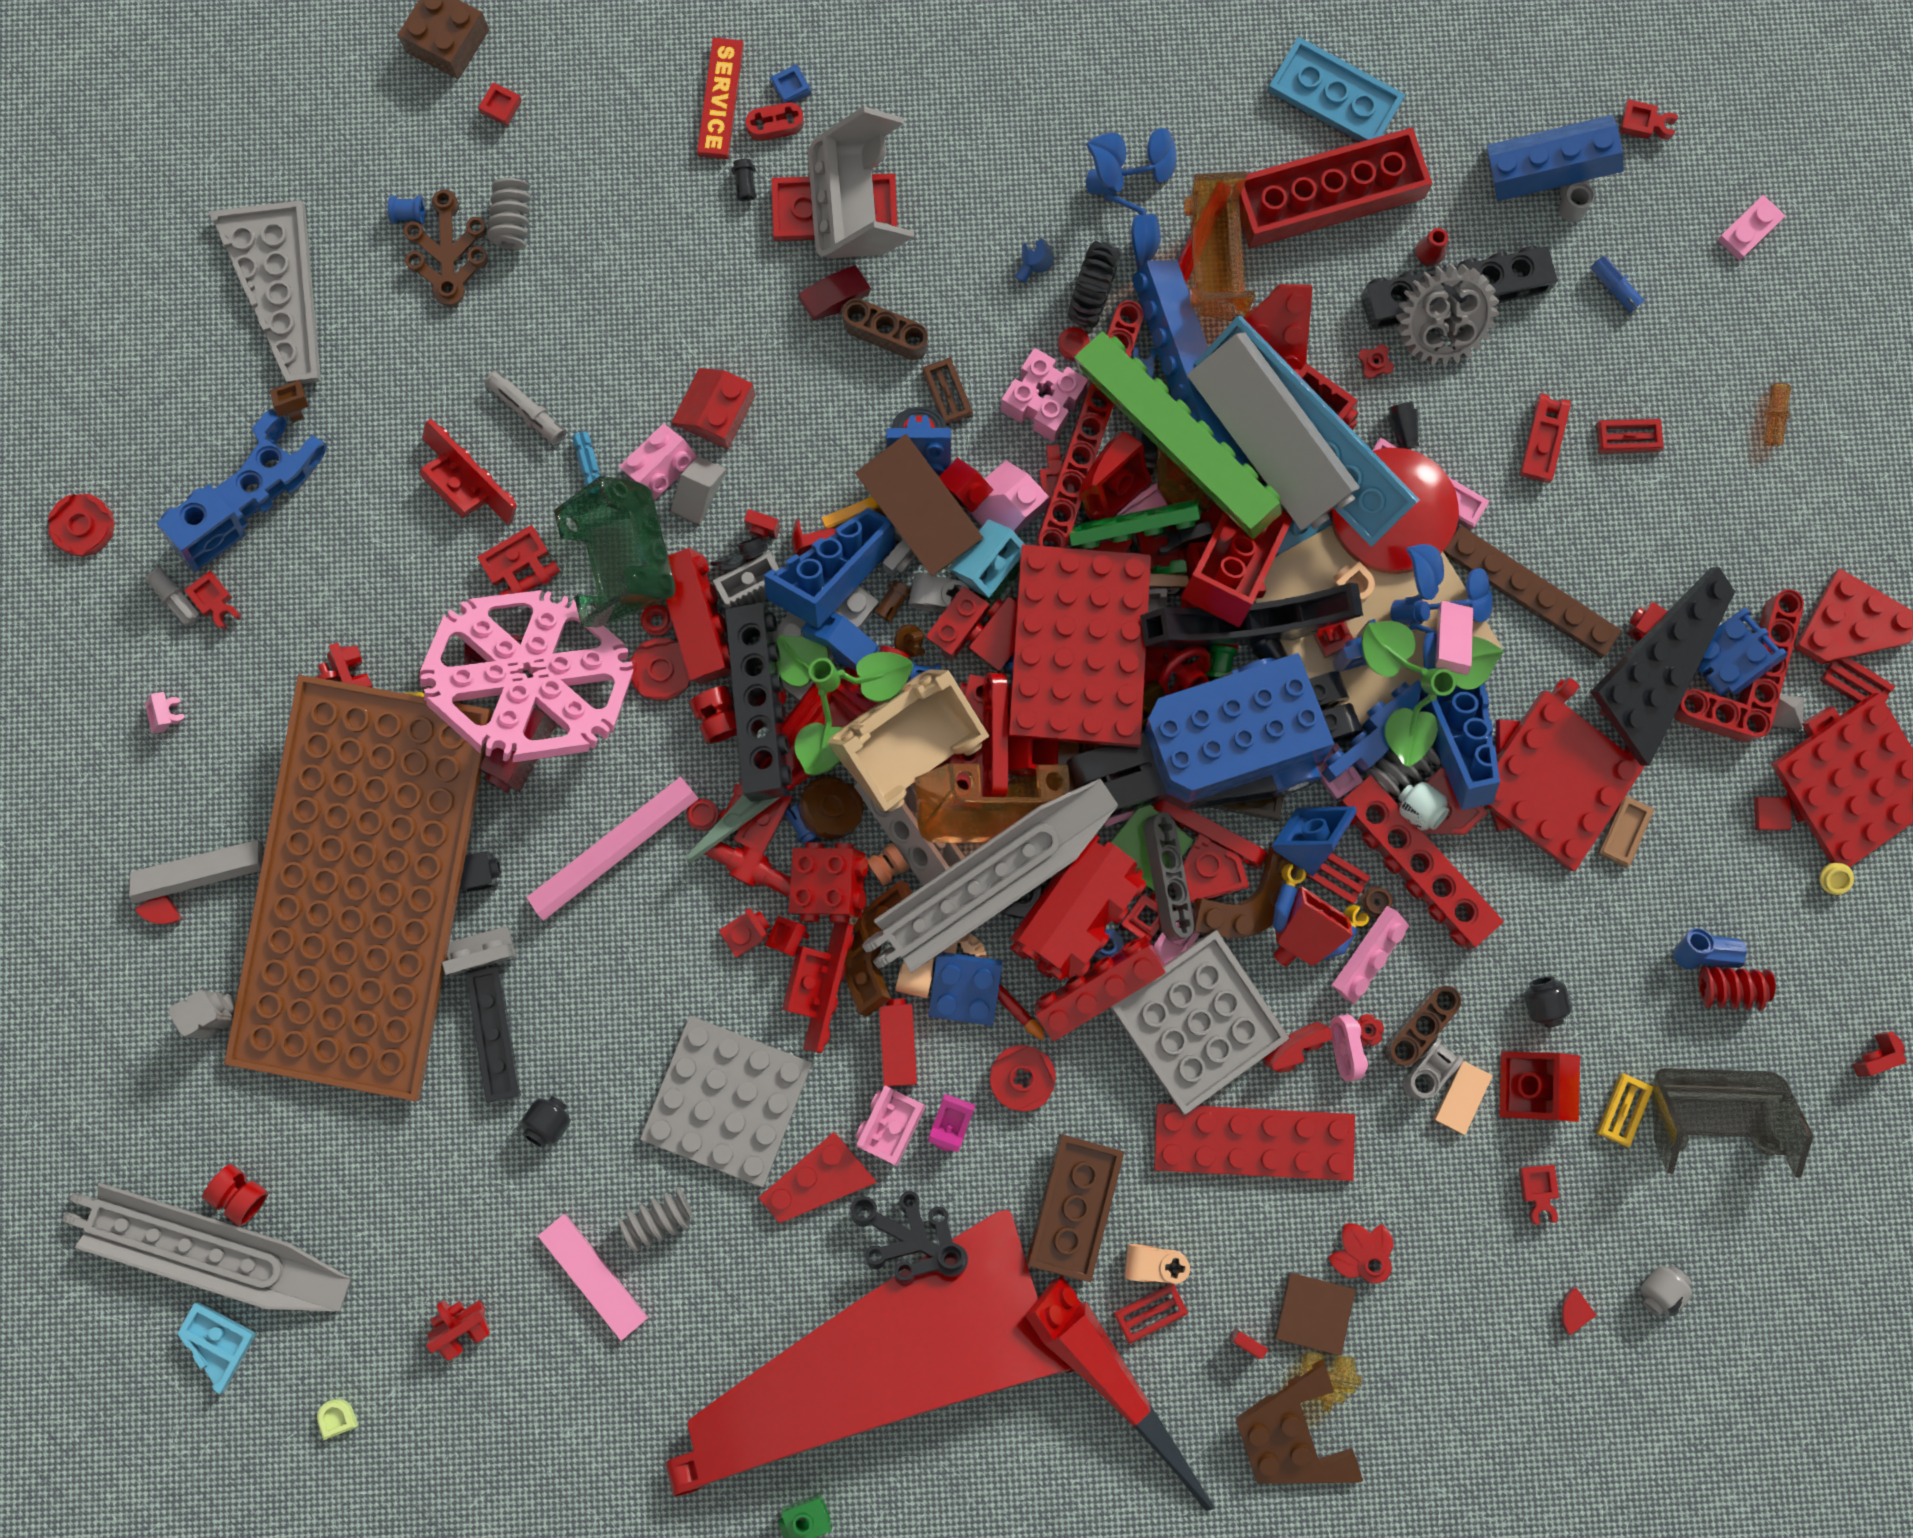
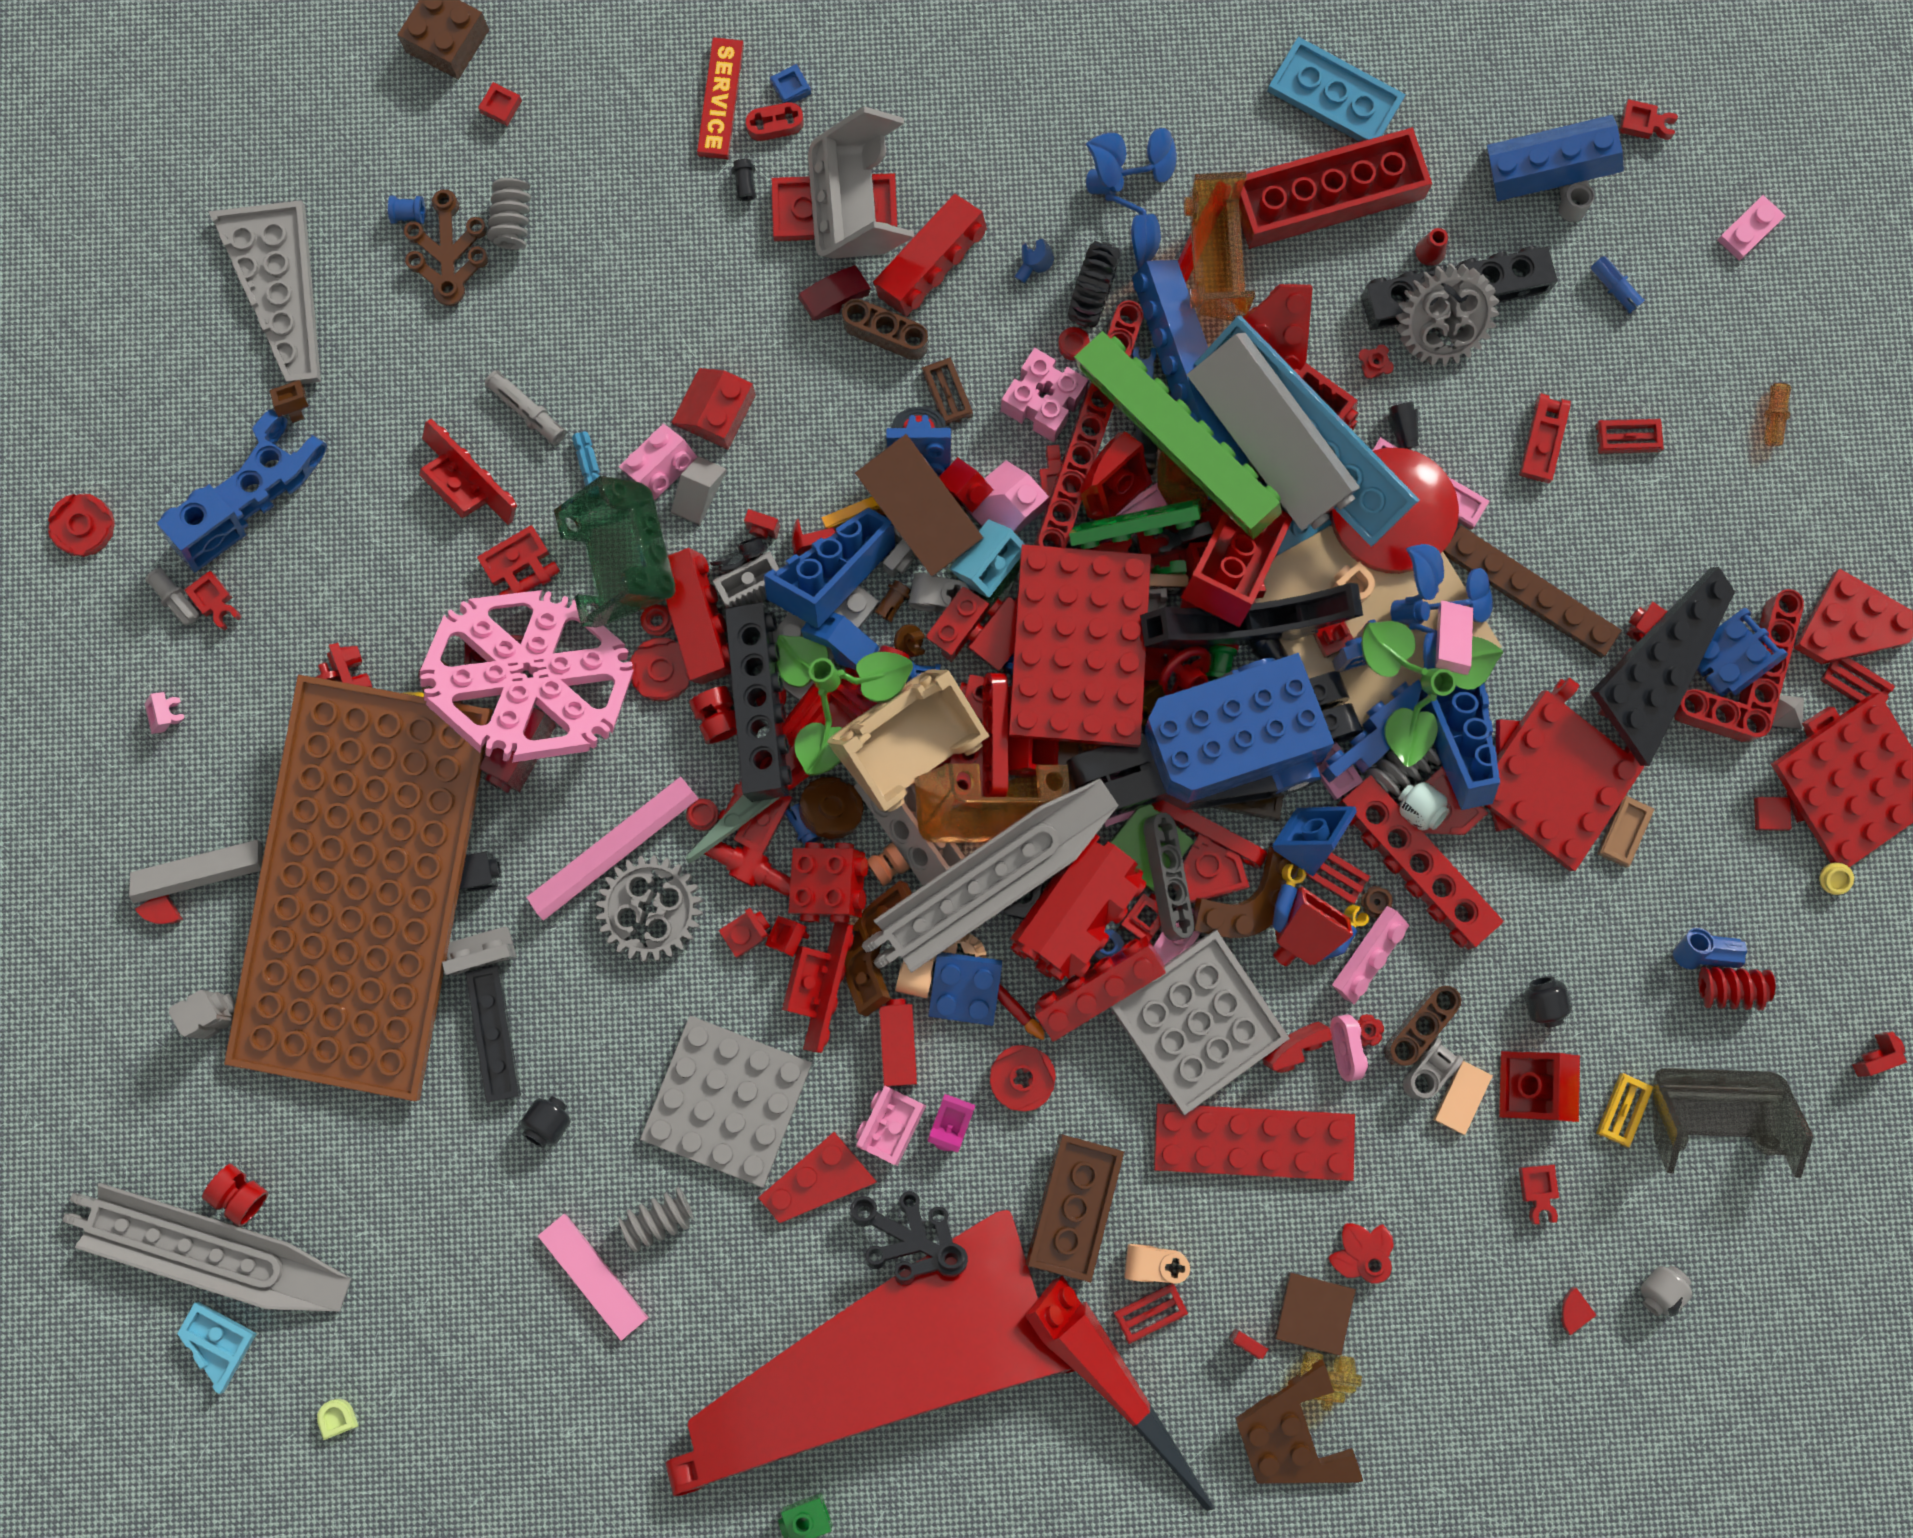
(453, 1322): red hips -> none
(621, 899): none -> light grey gear
(930, 255): none -> red brick

